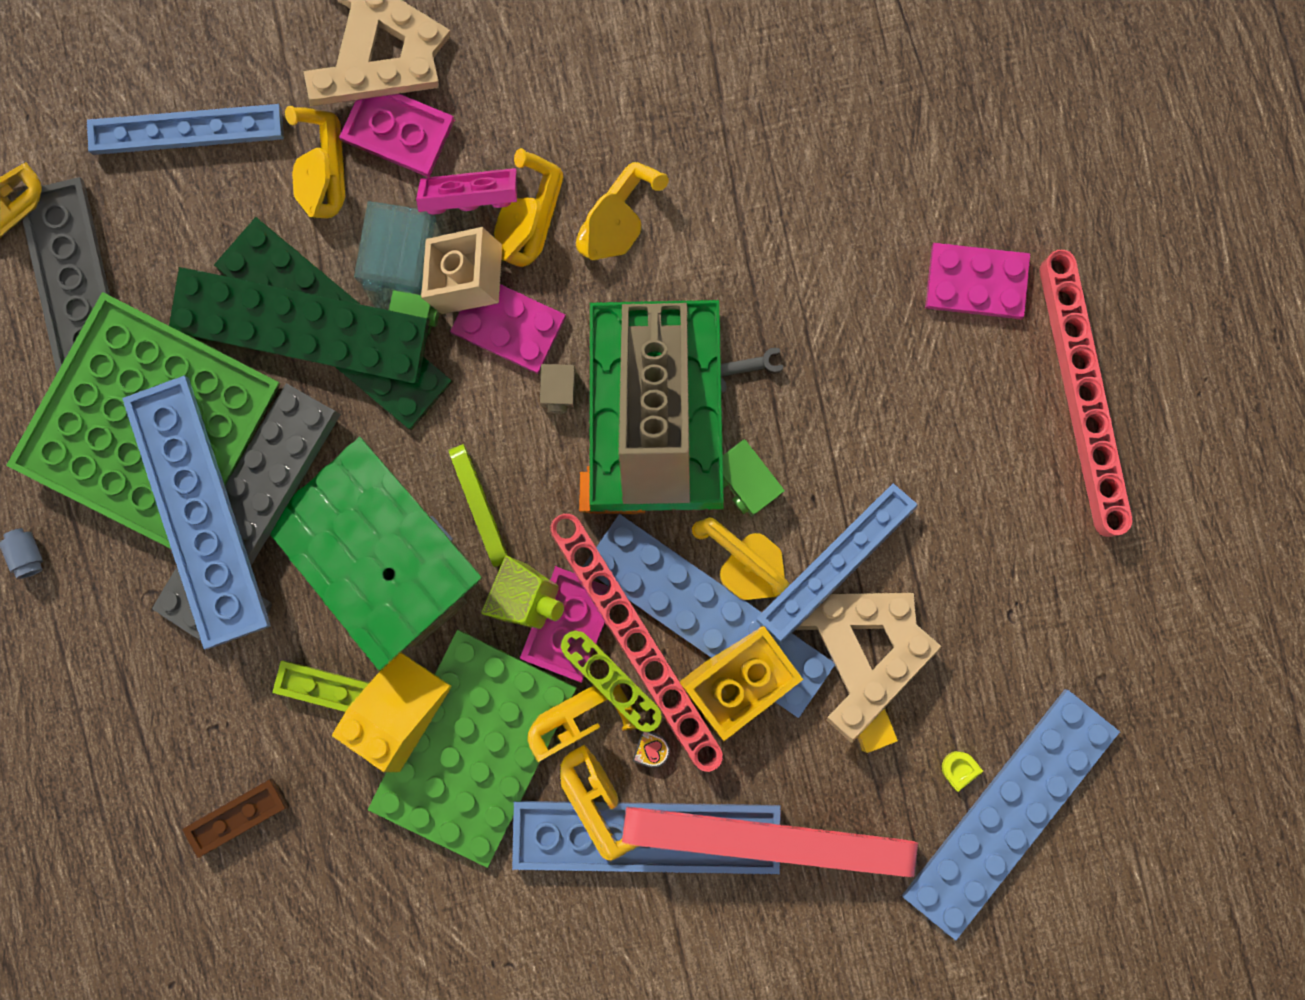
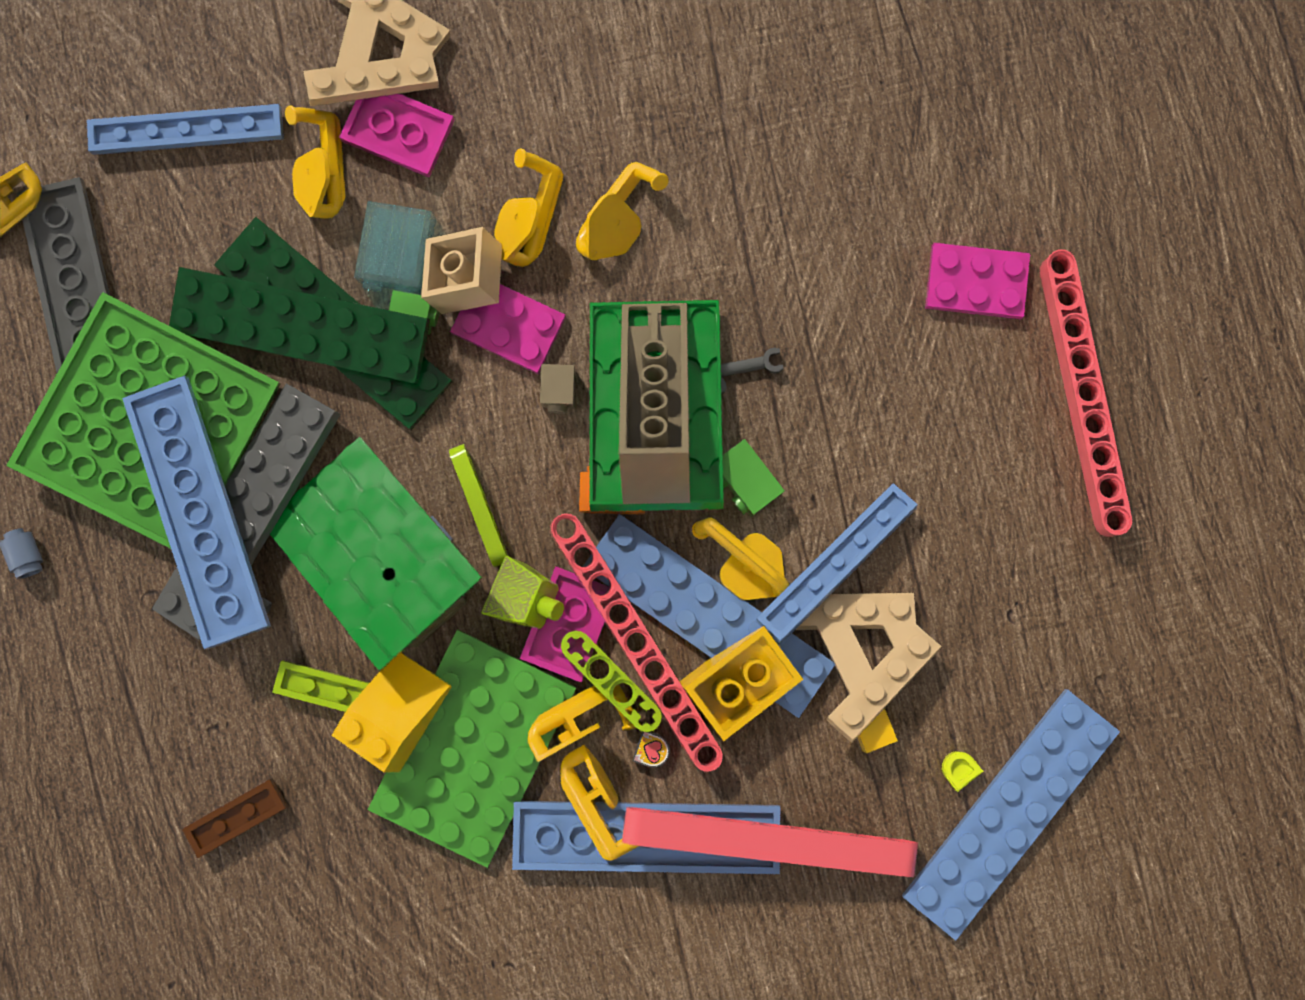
(467, 191): dark pink plate -> none

